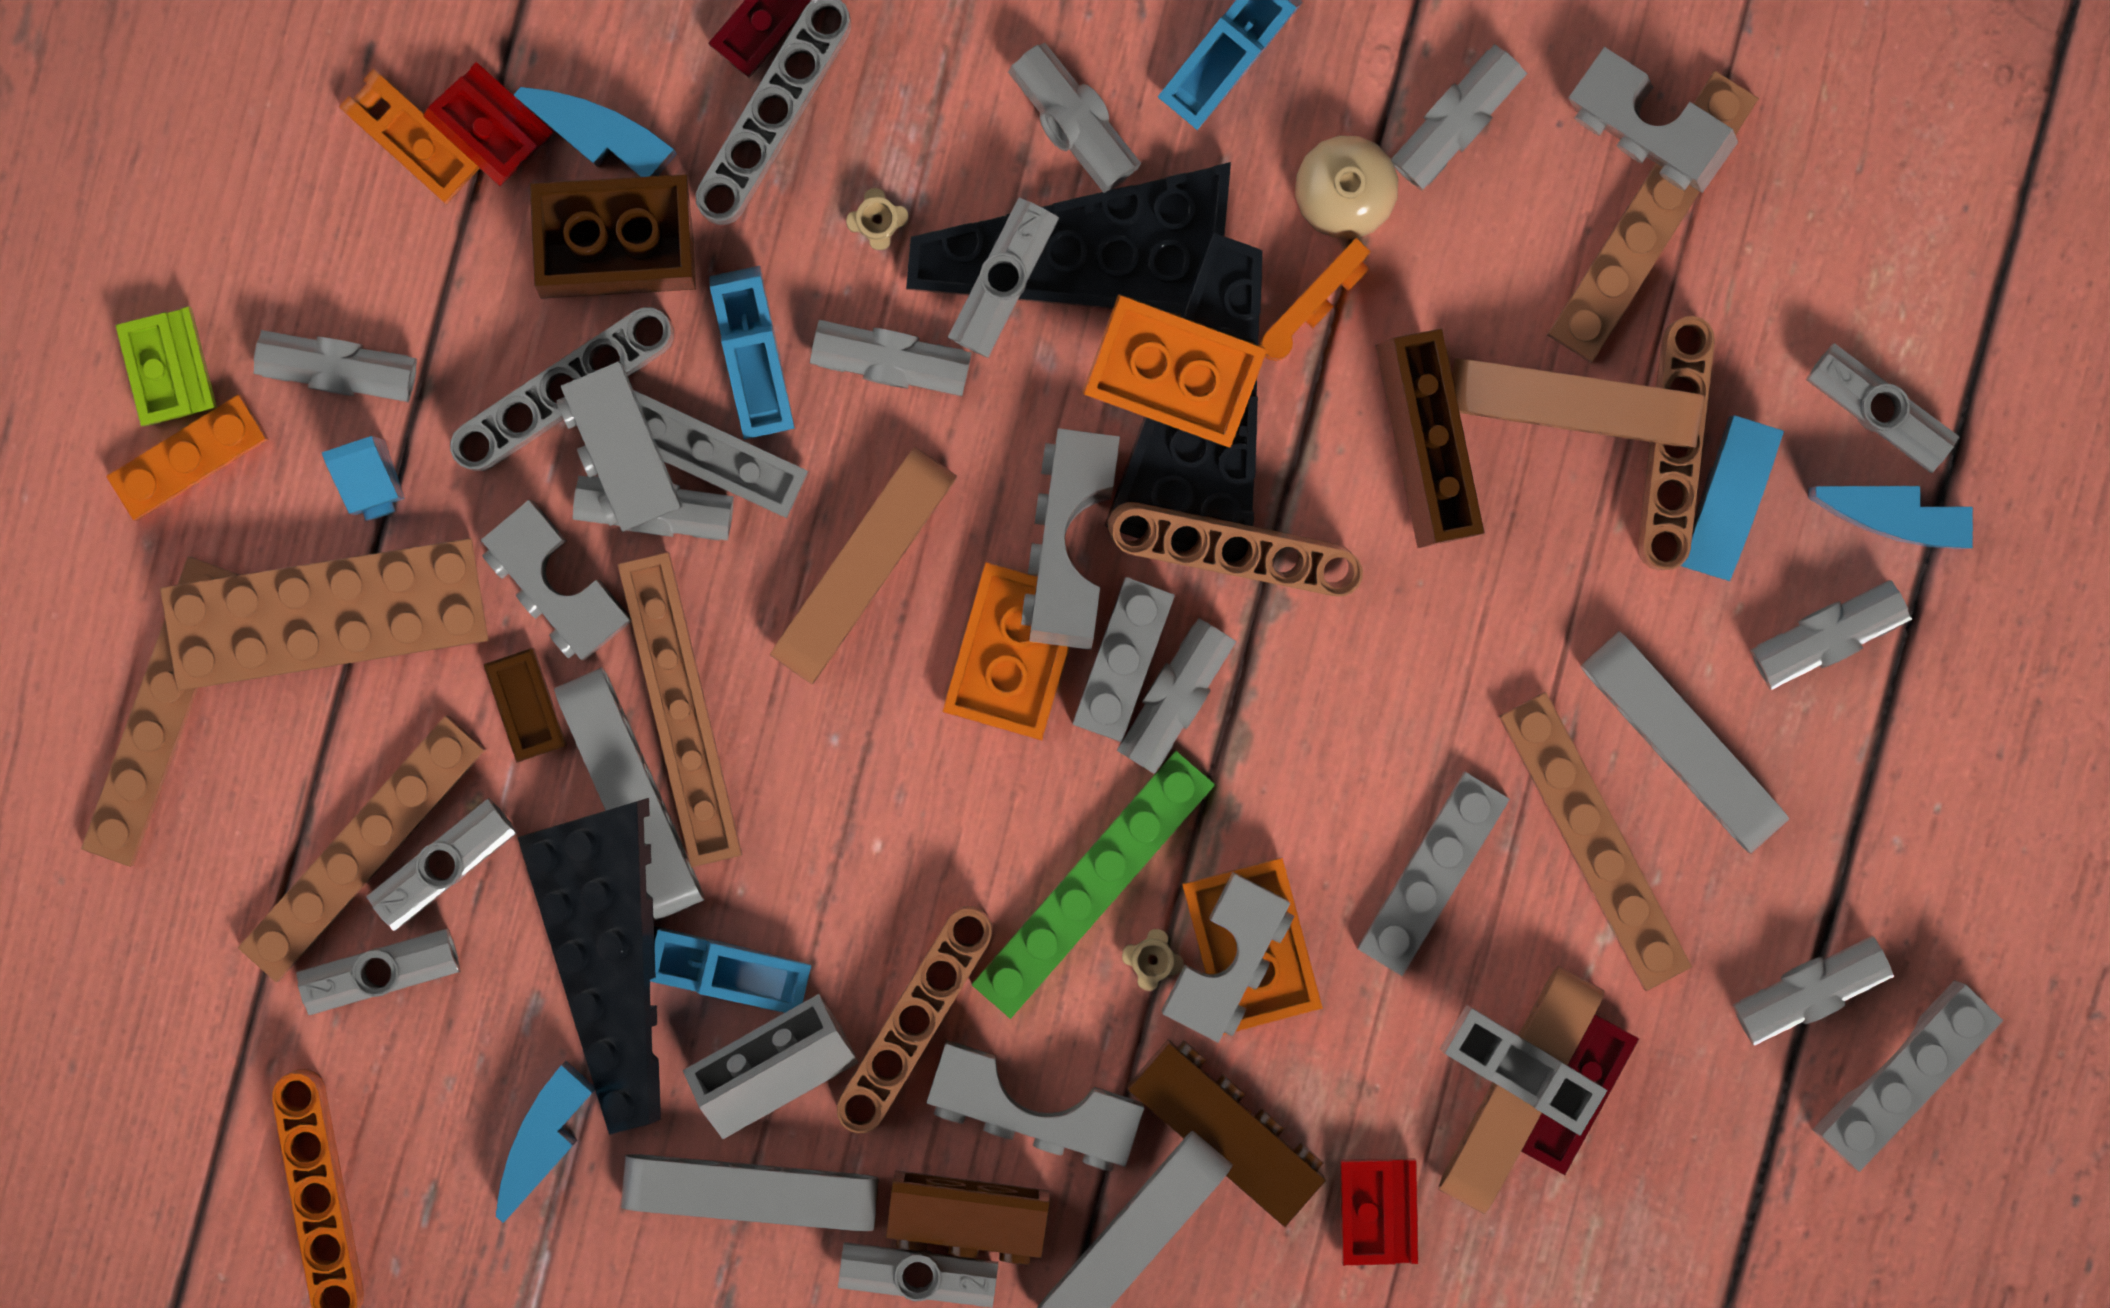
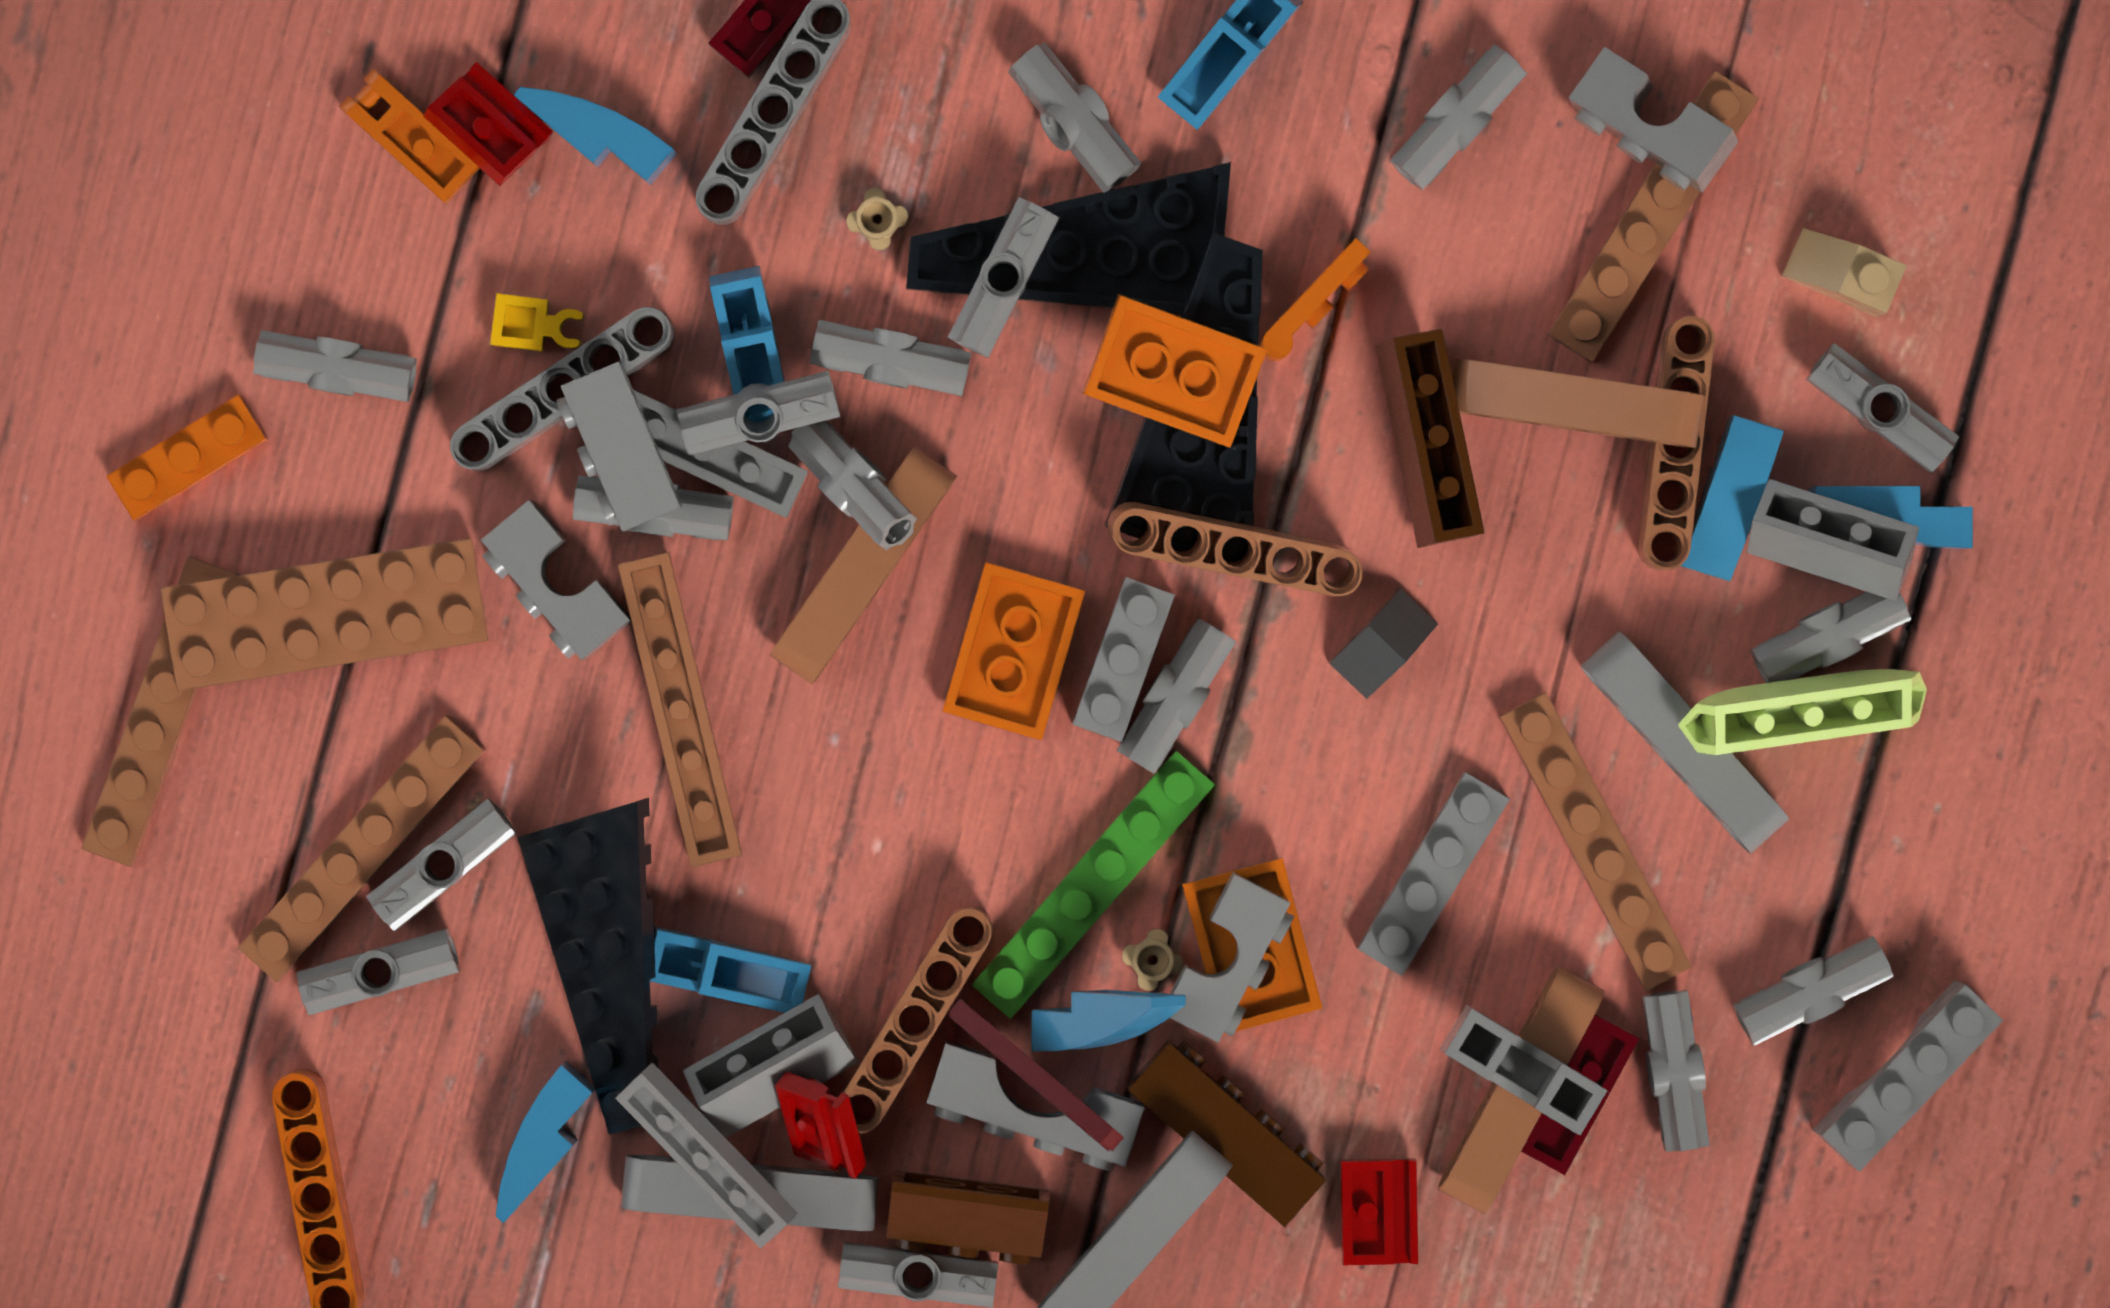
(166, 366): lime plate -> none
(365, 477): dark azure slope -> none
(525, 323): none -> yellow plate
(525, 705): reddish brown tile -> none
(612, 236): reddish brown slope -> none
(624, 778): light grey beam -> none
(706, 1155): none -> light grey plate
(724, 419): none -> light grey piece
(820, 1124): none -> red plate
(853, 483): none -> light grey piece
(1035, 1076): none -> dark red tile
(1064, 601): light grey arch -> none
(1101, 1018): none -> dark azure slope
(1346, 187): tan cylinder -> none
(1384, 644): none -> dark grey slope
(1675, 1070): none -> light grey piece
(1805, 710): none -> yellowish green brick
(1832, 539): none -> light grey brick
(1844, 272): none -> tan slope

